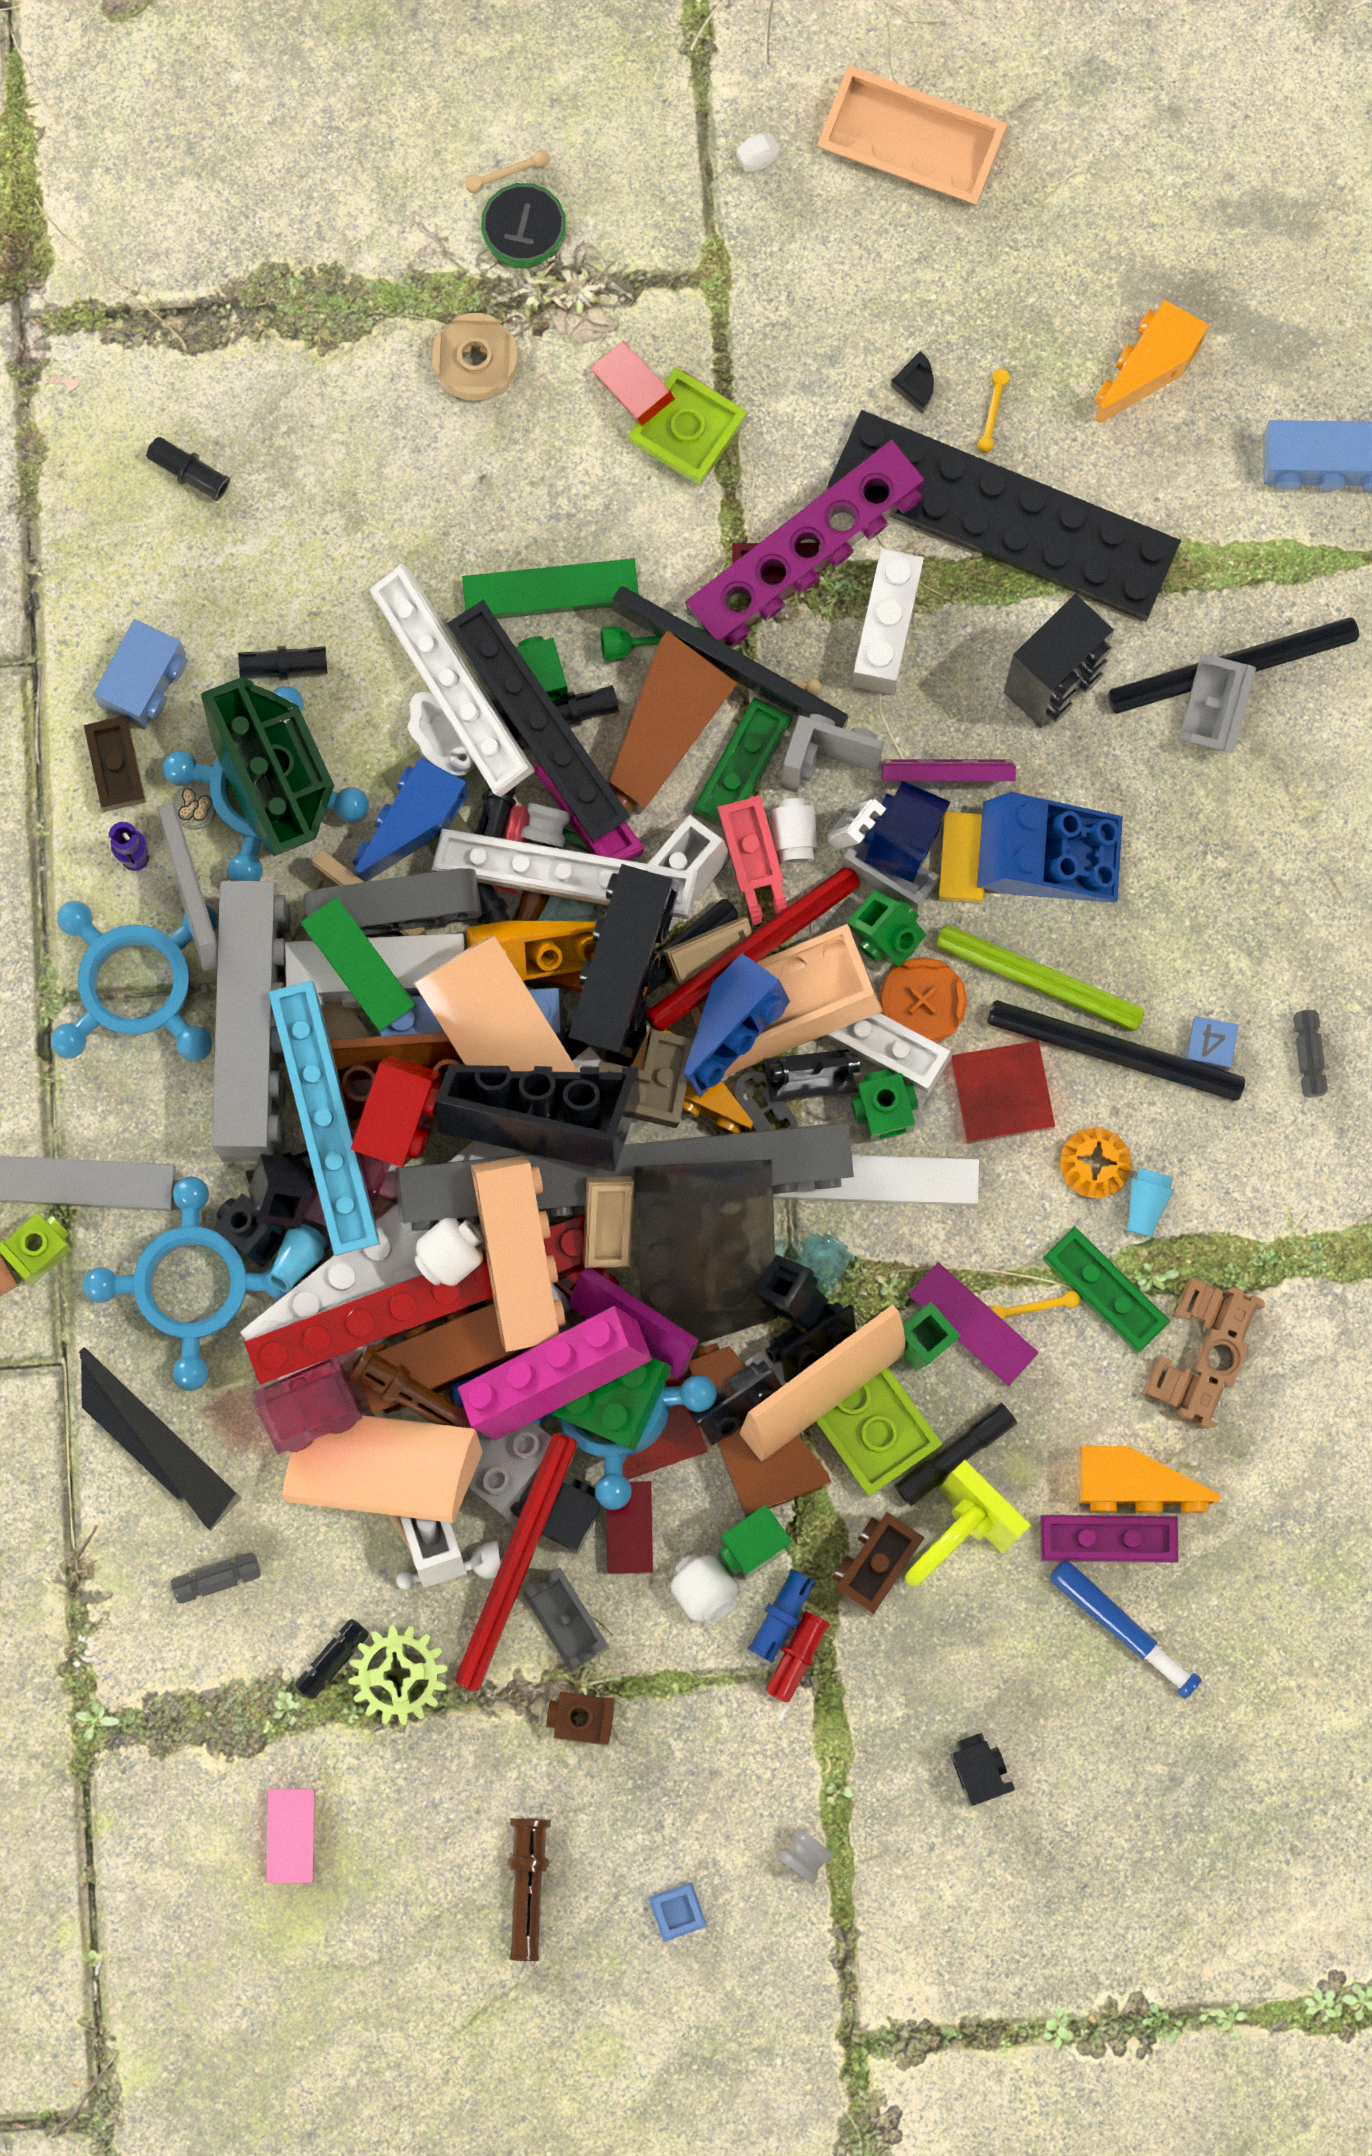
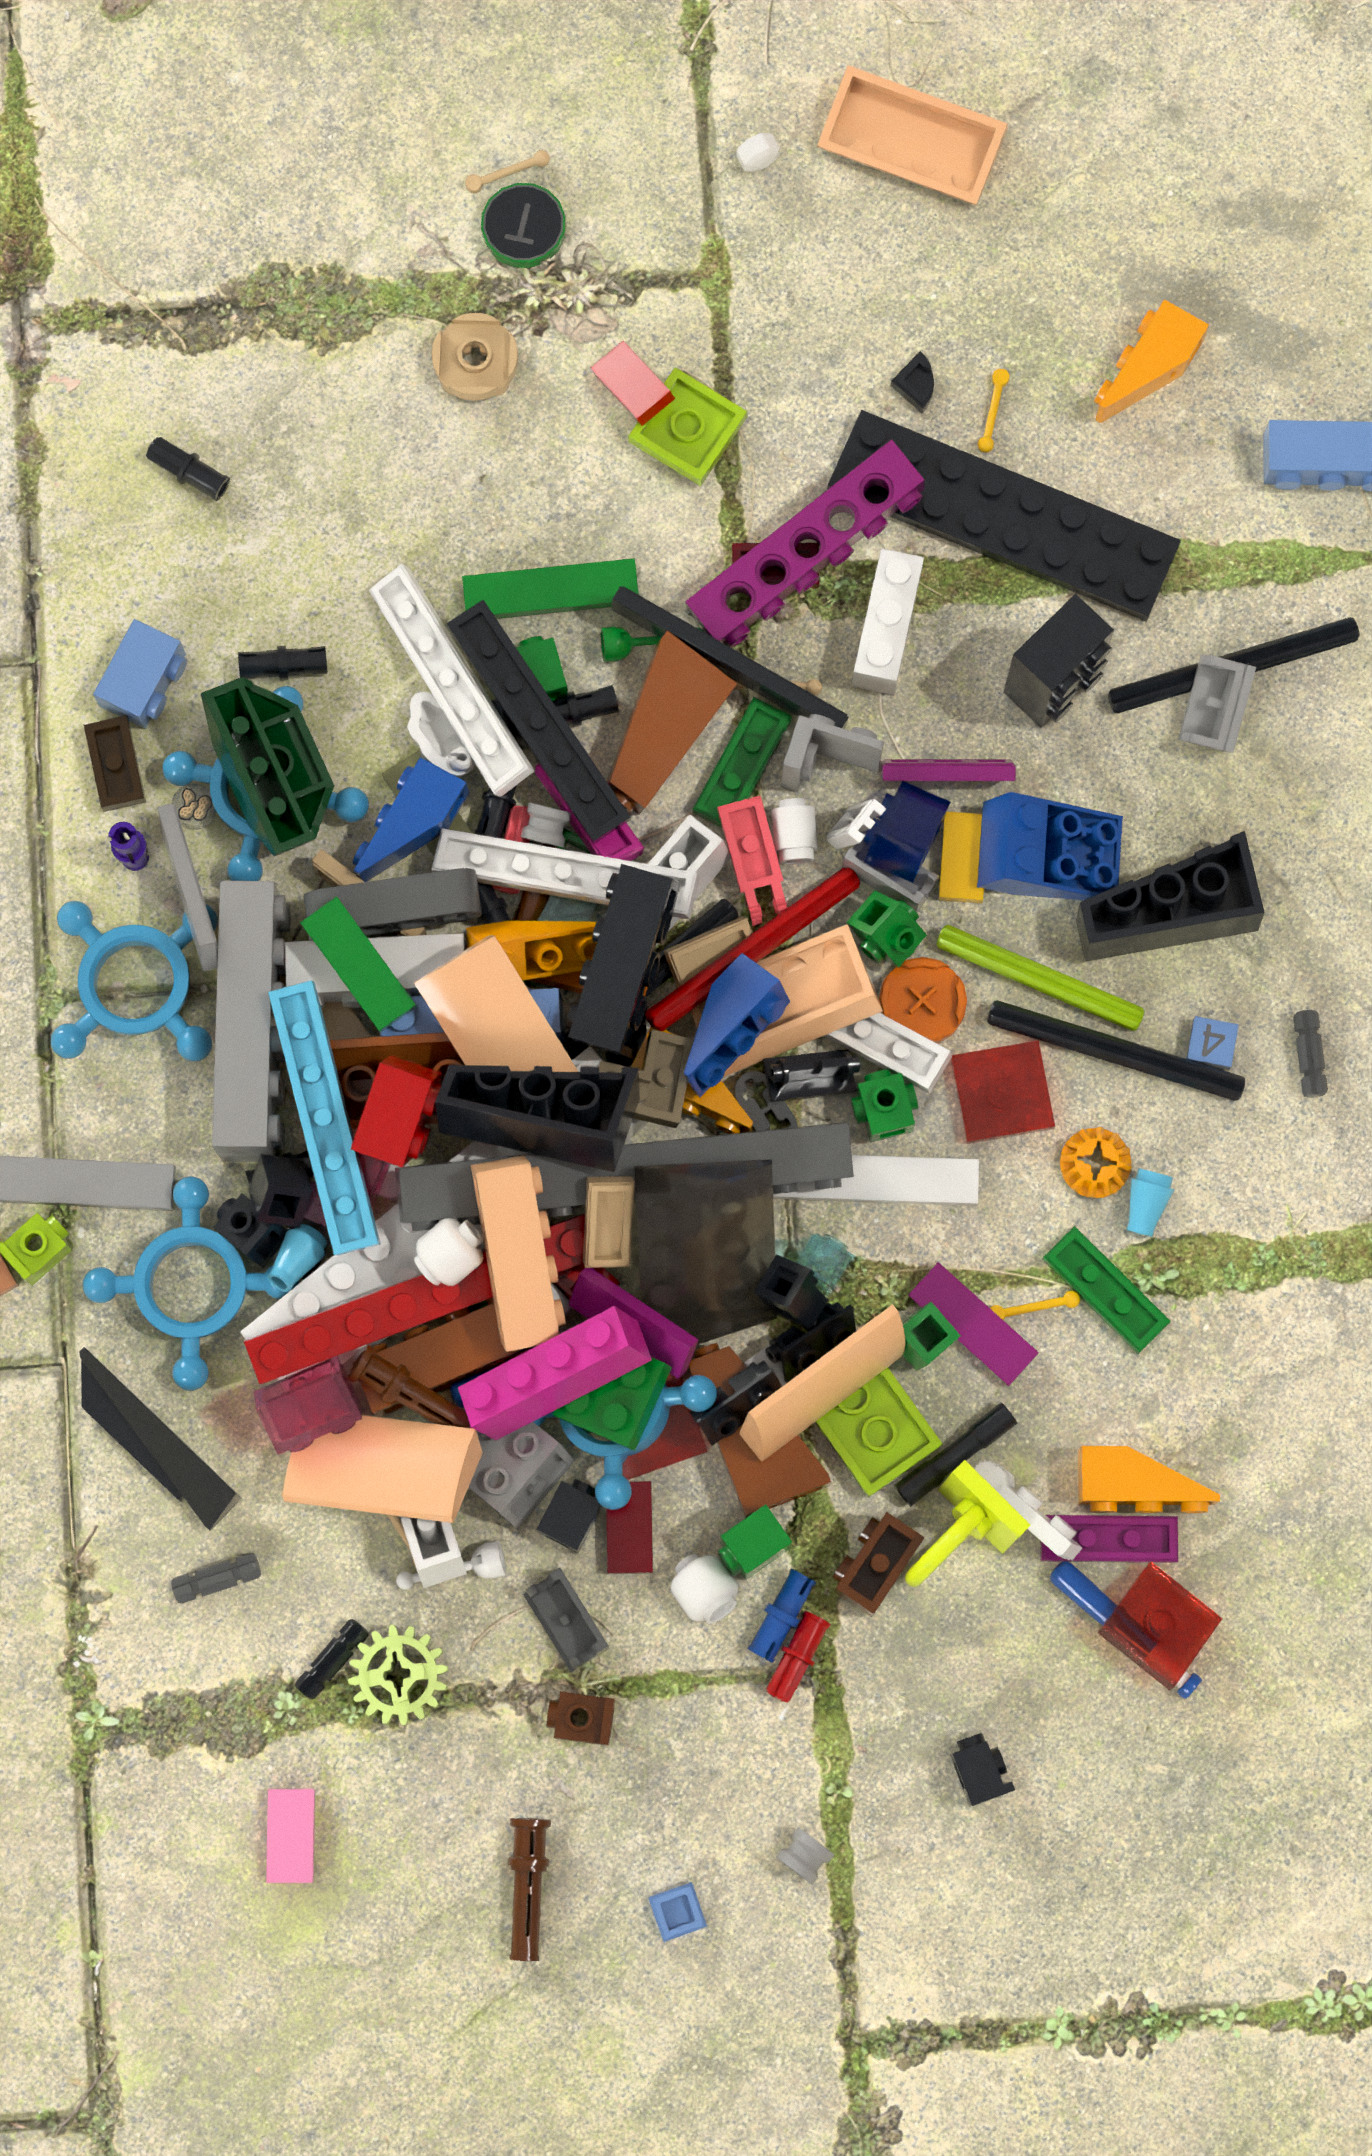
(516, 1561): red axle -> none
(1053, 1533): none -> white hinge
(1160, 1625): none -> clear red tile
(1176, 904): none -> black wedge
(1202, 1392): medium nougat piece -> none

